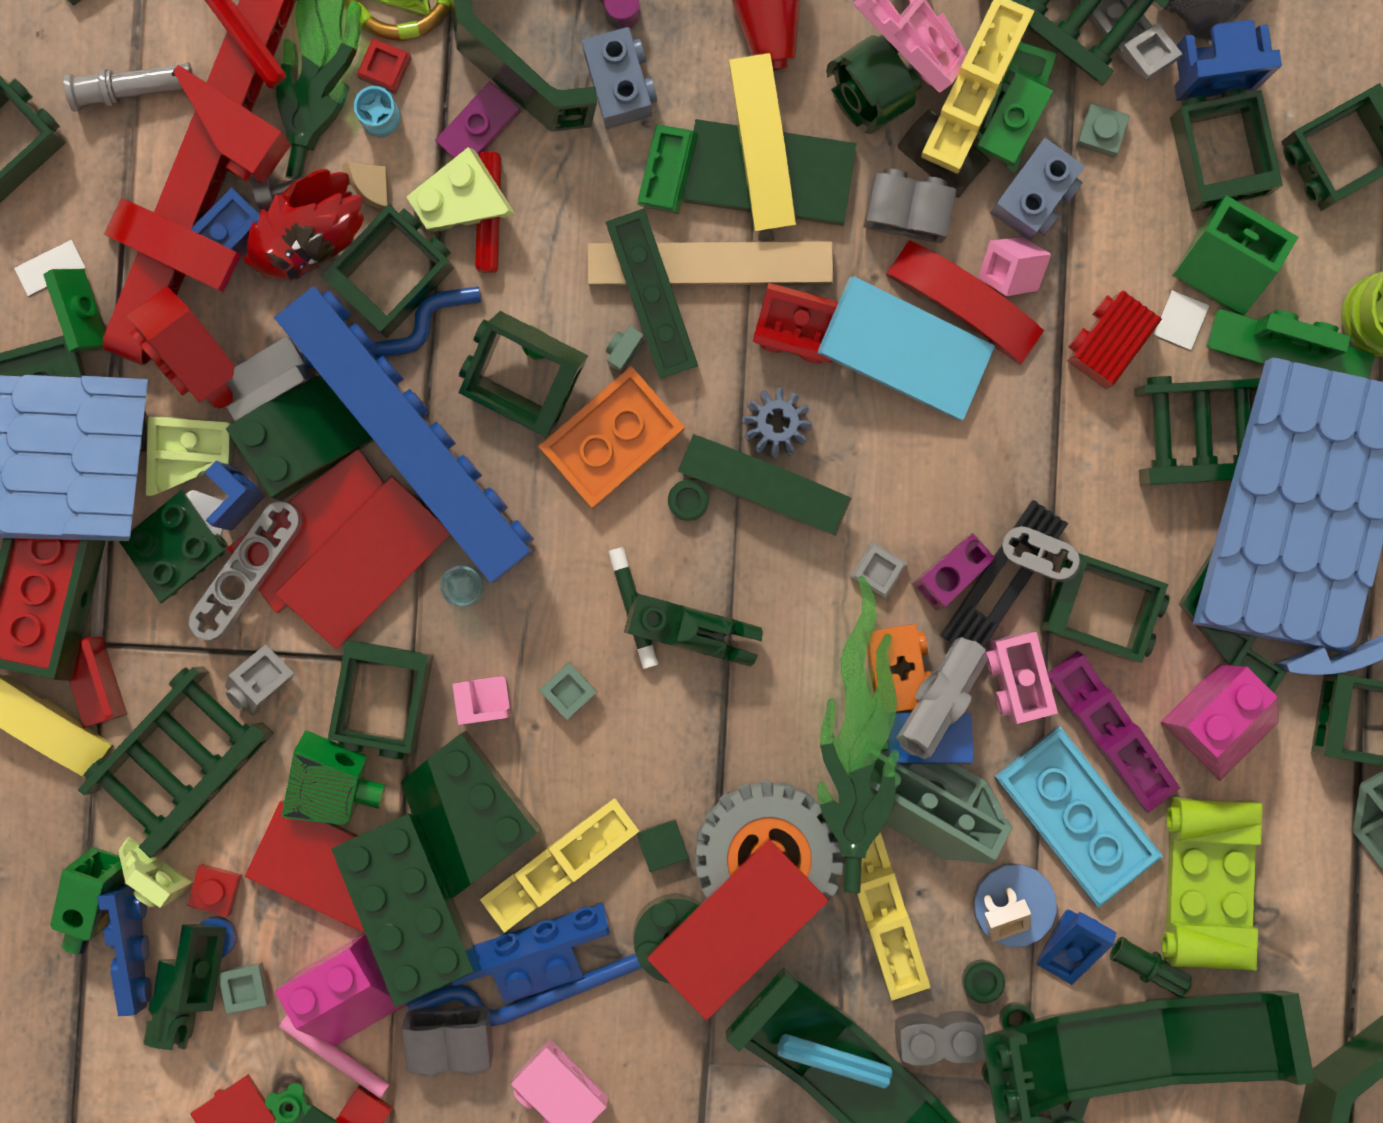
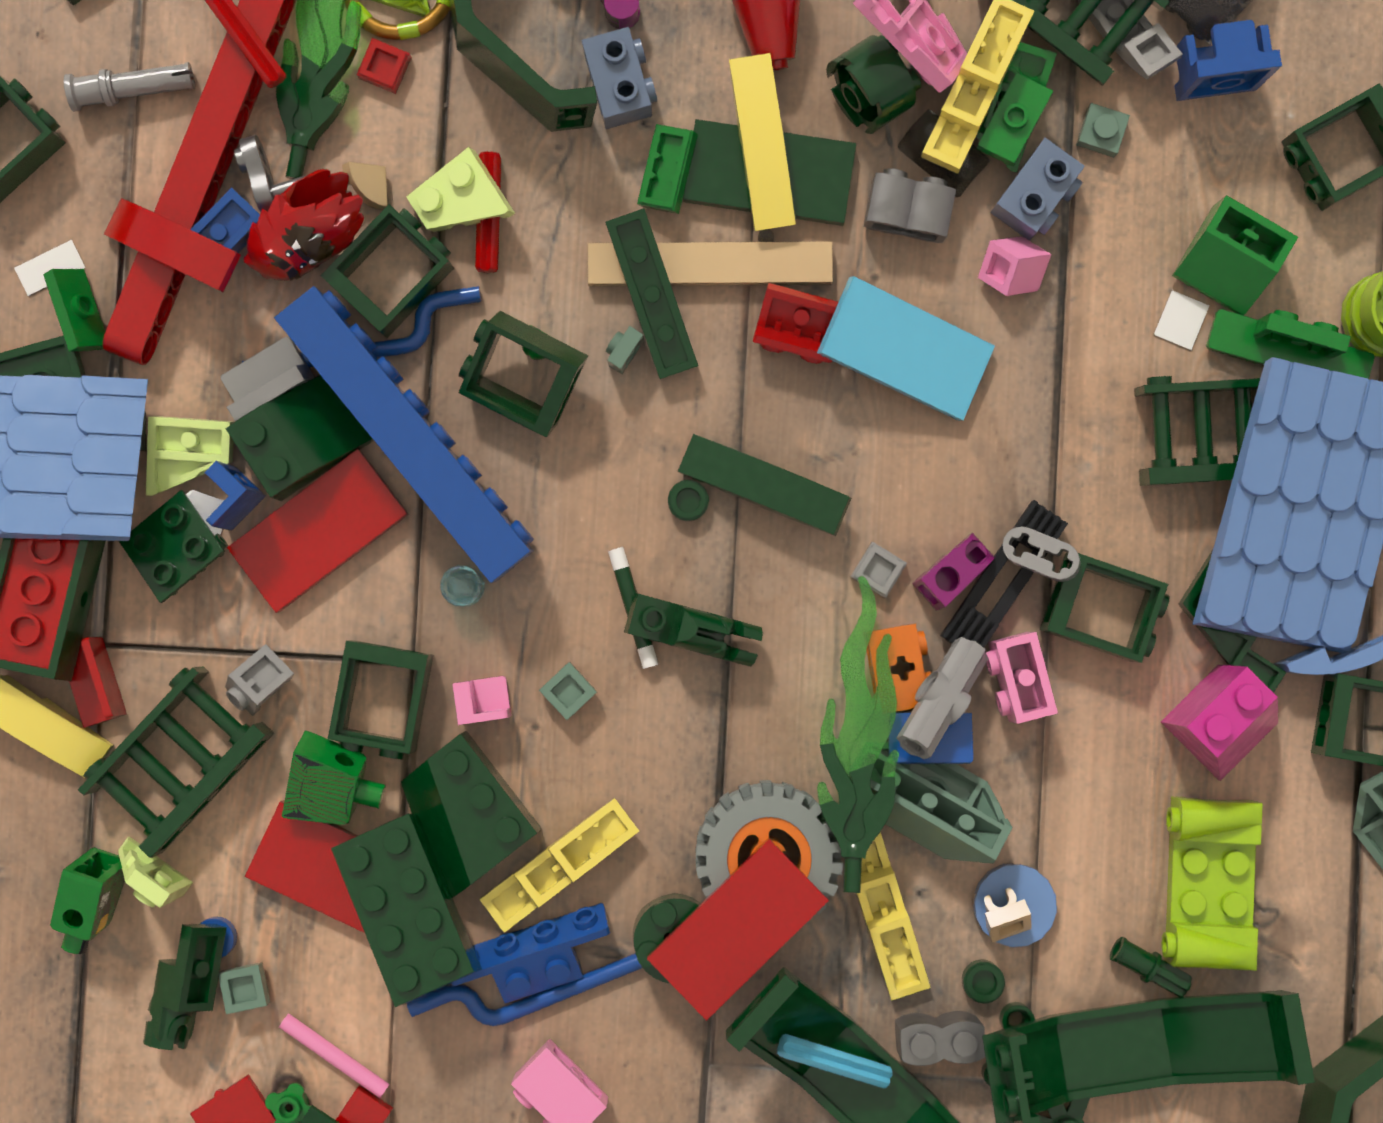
(126, 936): blue wing -> none
(183, 348): red hinge -> none
(214, 890): red plate -> none
(238, 134): red slope -> none
(240, 566): light grey beam -> none
(337, 994): dark pink slope -> none
(363, 562): red tile -> none
(371, 105): medium azure wheel -> none
(447, 1040): flat silver brick -> none
(479, 122): magenta plate -> none
(611, 437): orange plate -> none
(662, 845): dark green tile -> none
(788, 414): sand blue gear -> none
(966, 299): red slope -> none
(1075, 946): blue slope -> none
(1078, 816): medium azure tile -> none
(1113, 339): red brick -> none
(1113, 731): magenta slope -> none
(1260, 143): dark green window -> none

